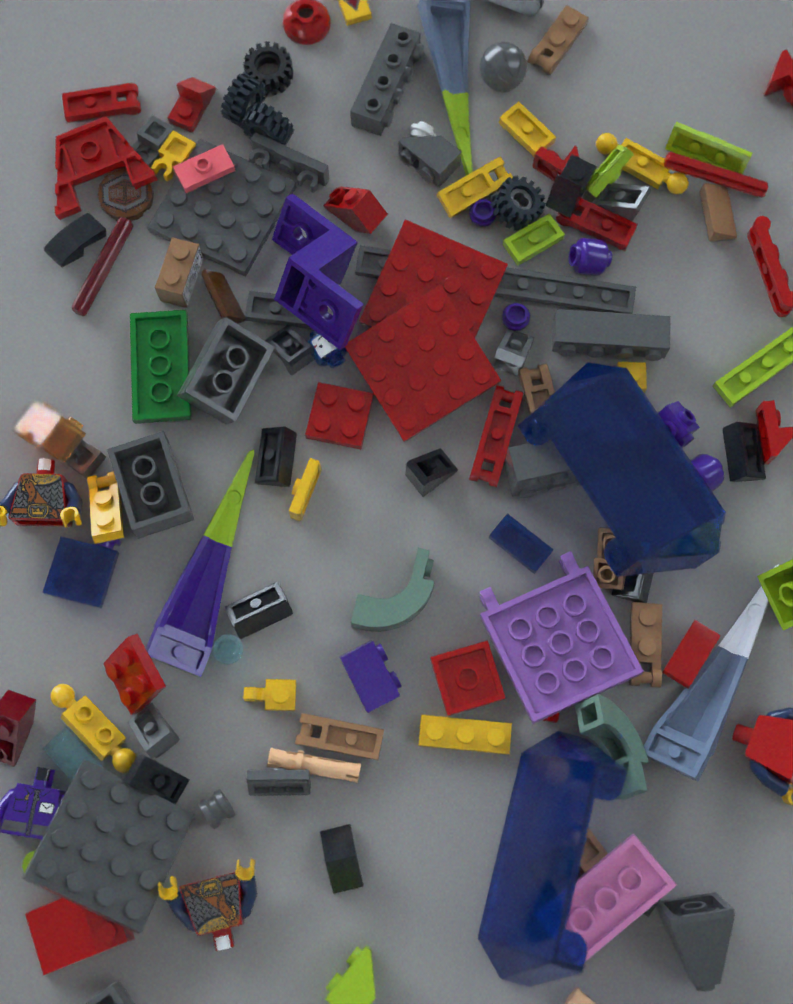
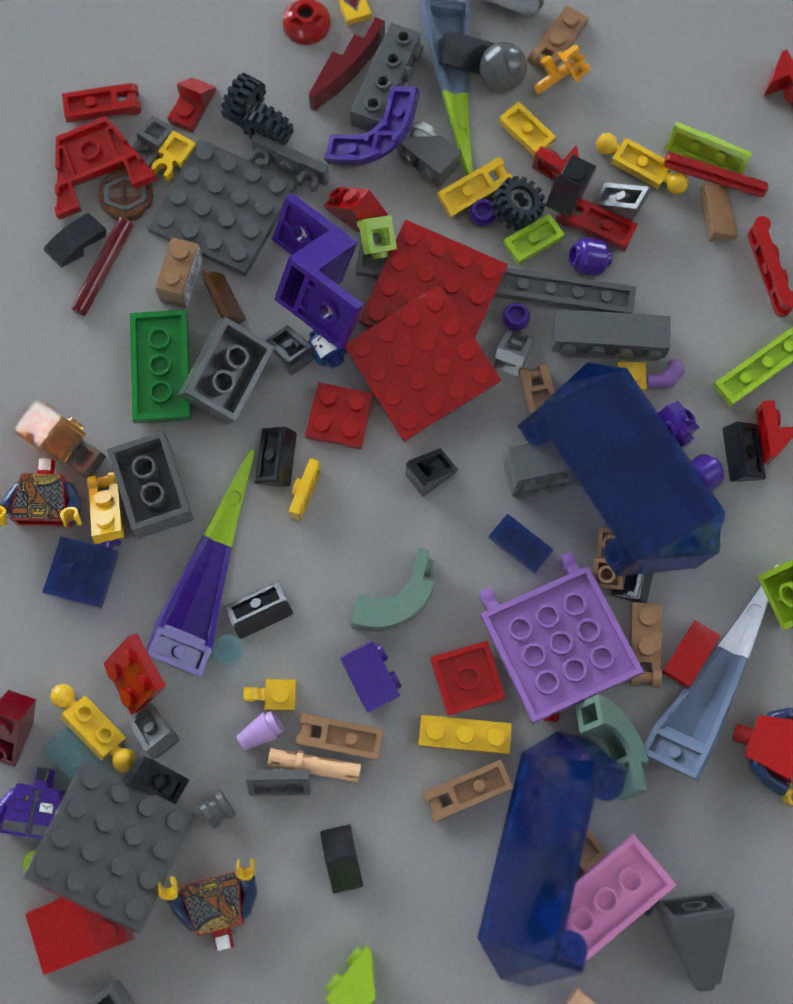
(204, 168): coral plate -> none
(260, 731): none -> lavender cone
(264, 309): dark grey plate -> none
(270, 55): black tyre -> none
(343, 68): none -> dark red slope
(383, 138): none -> dark purple plate
(384, 230): none -> lime brick
(462, 51): none -> black slope
(468, 790): none -> medium nougat plate
(496, 435): red plate -> none
(556, 74): none -> light orange arm
(609, 170): lime plate -> none
(669, 376): none -> medium lavender arm

